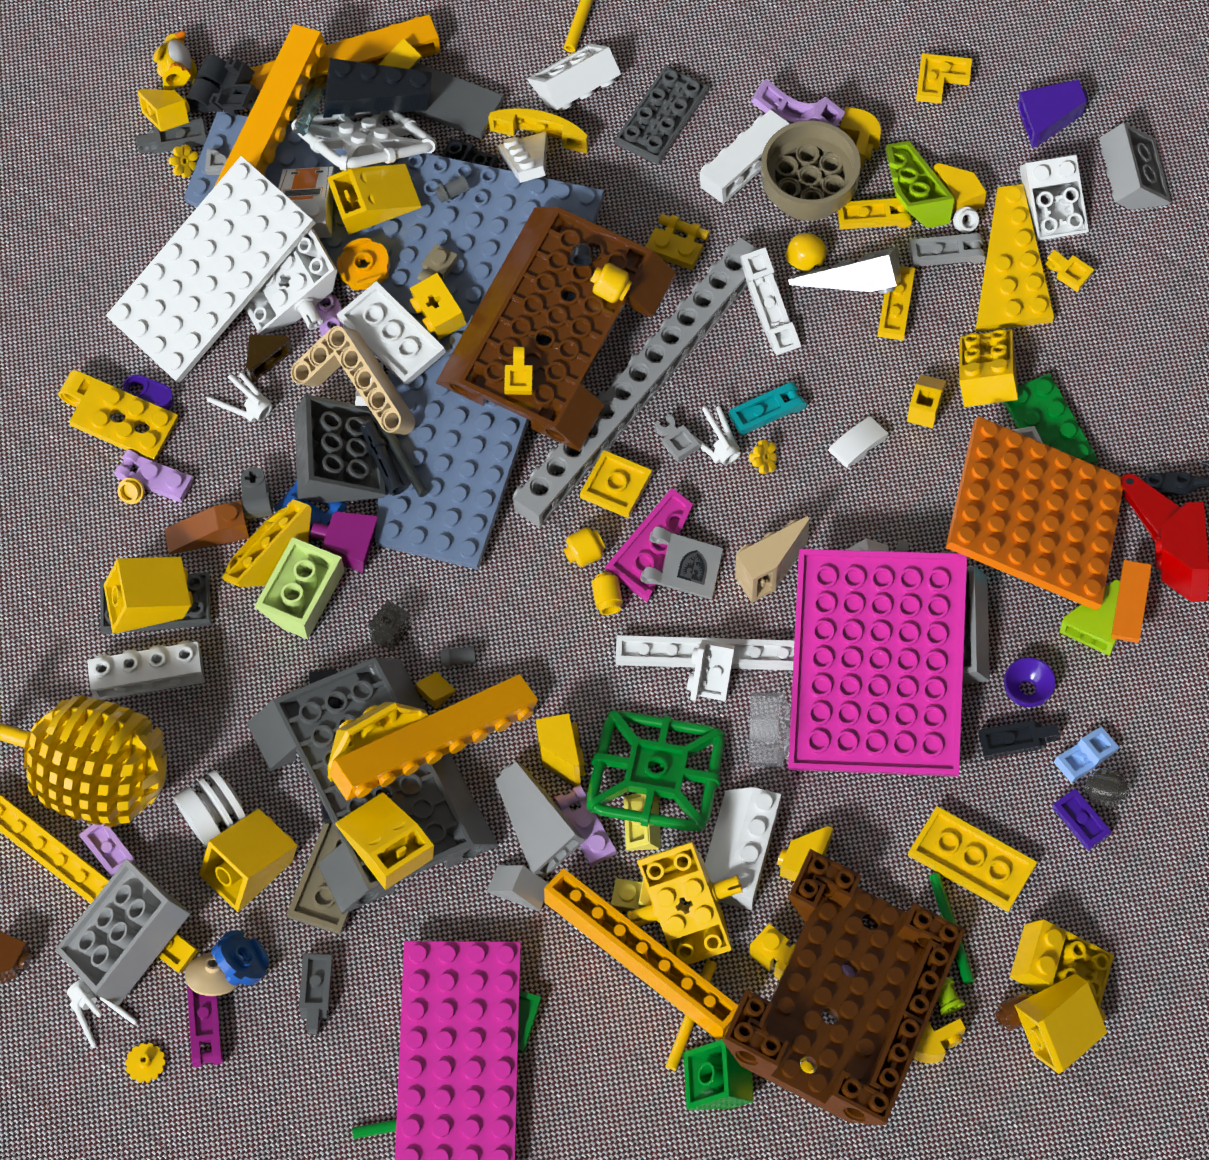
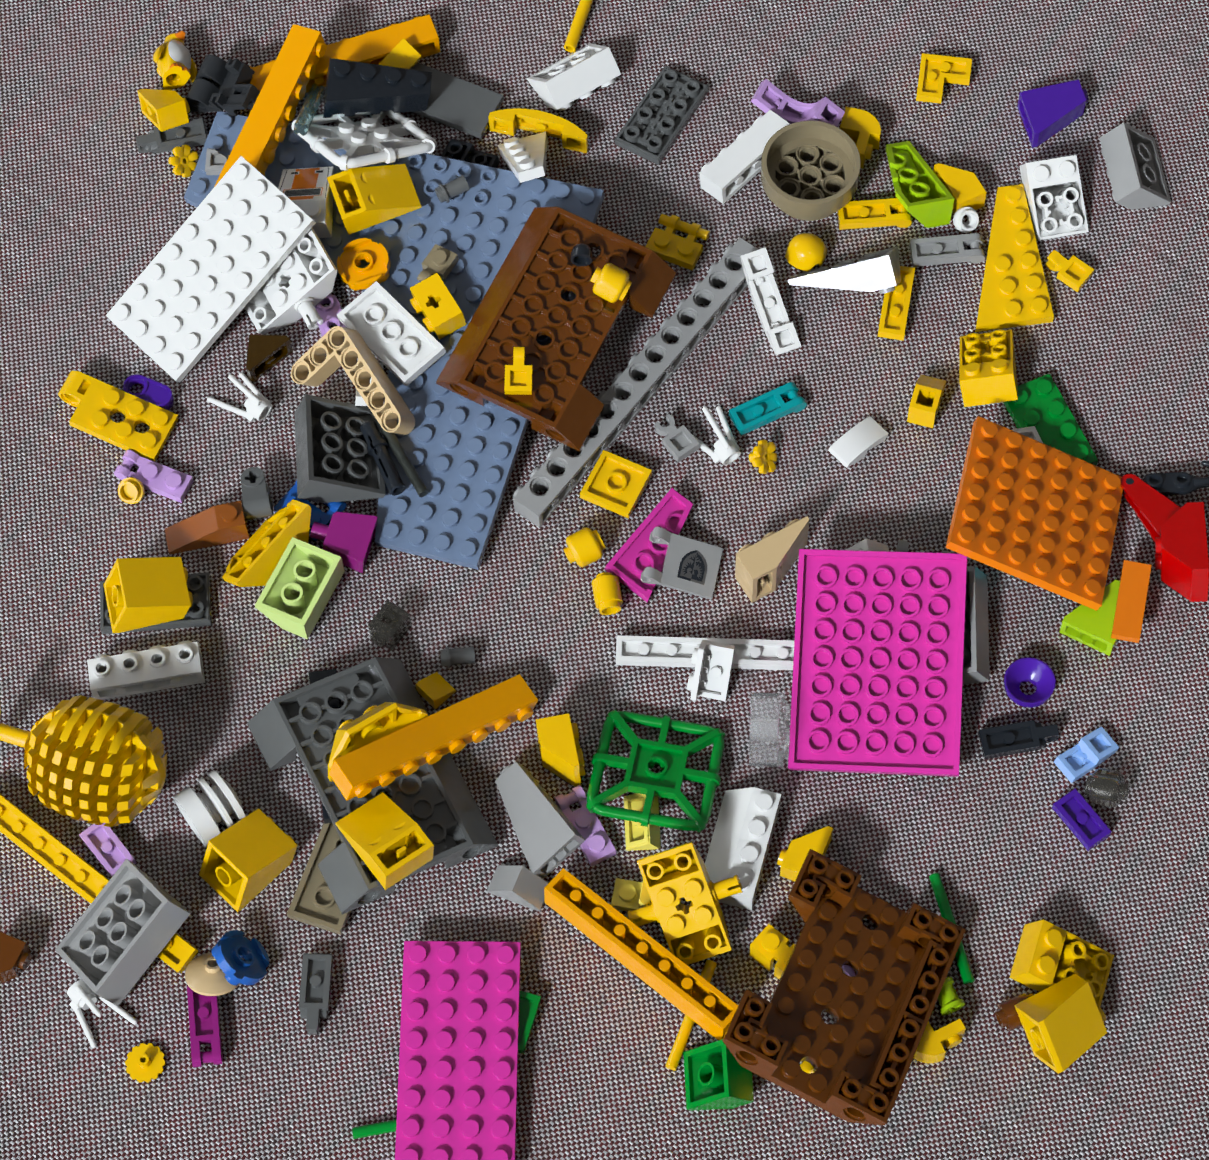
(972, 859): yellow plate -> none

